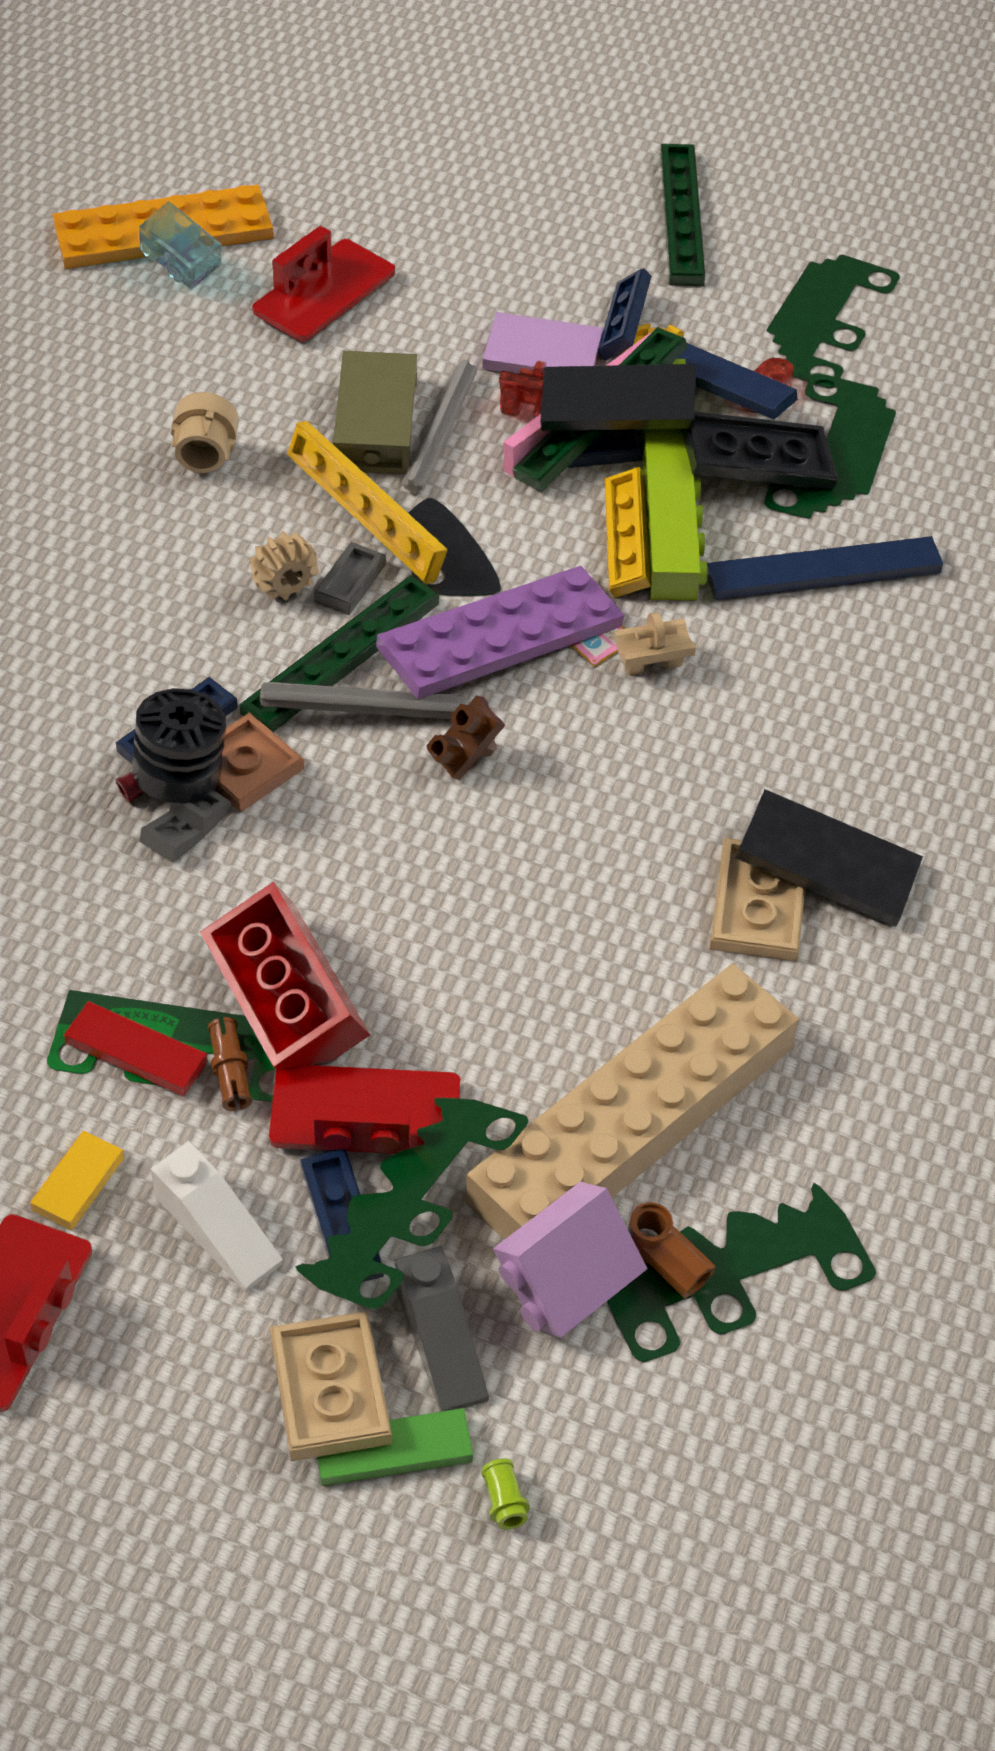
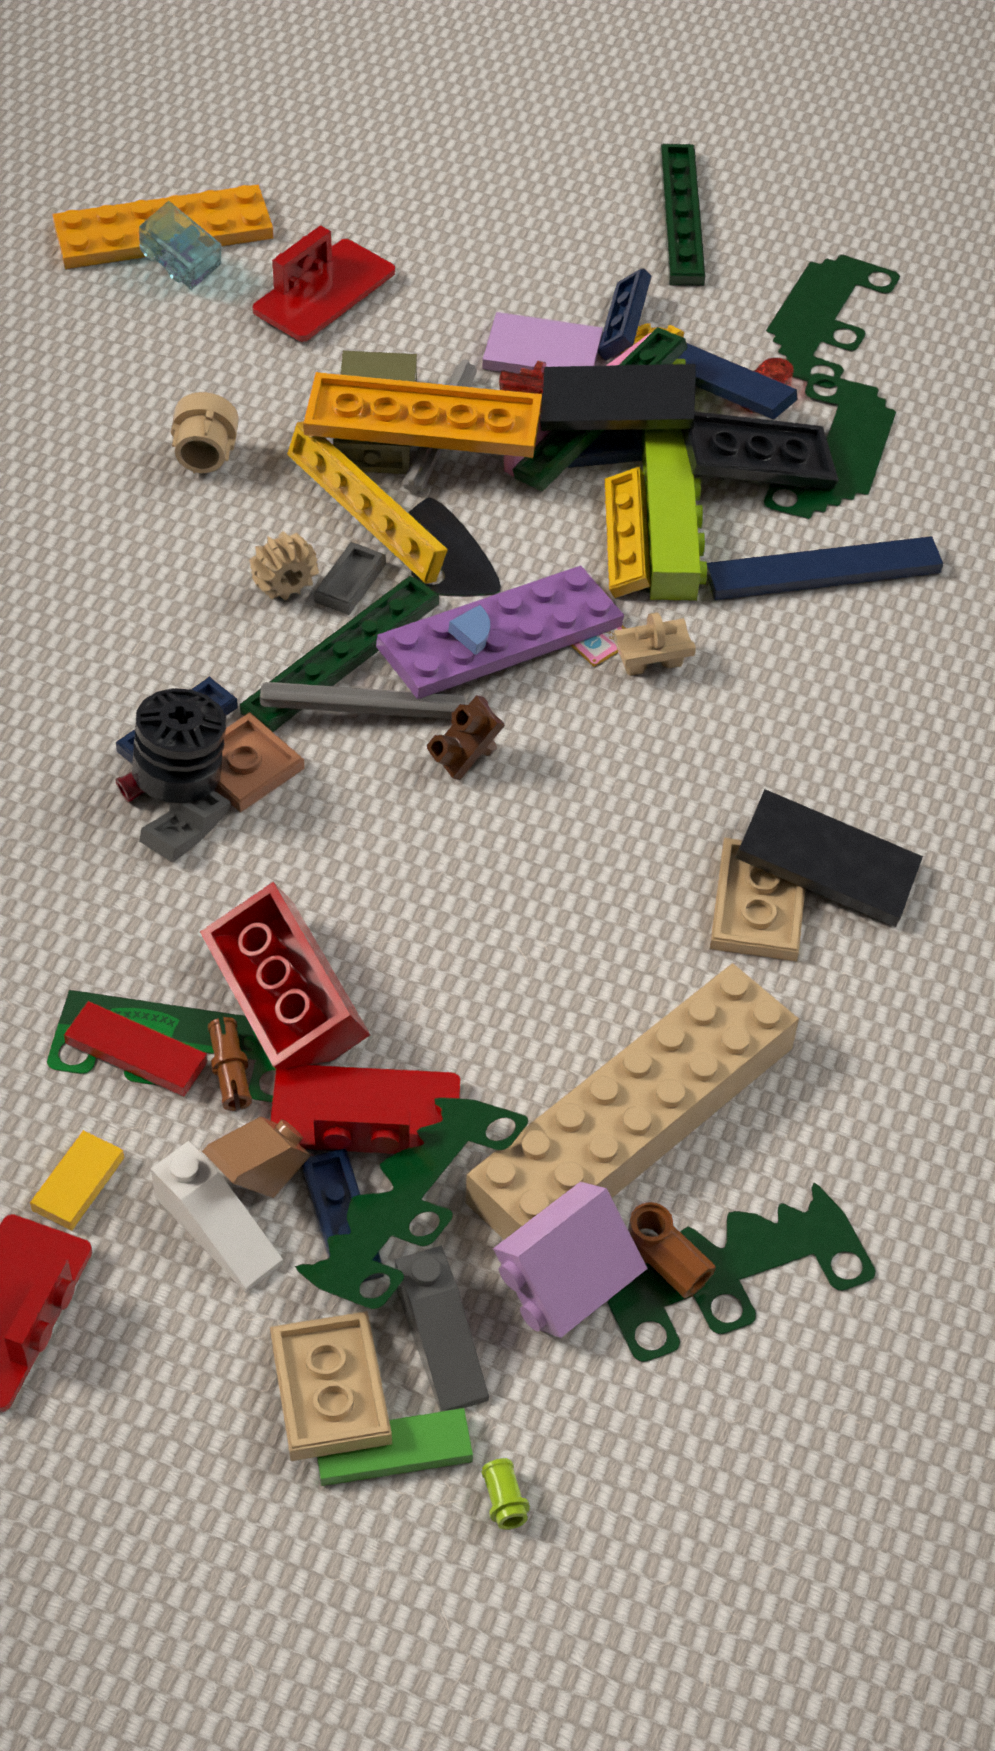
(259, 1155): none -> medium nougat slope
(423, 414): none -> light orange plate
(471, 629): none -> medium blue tile

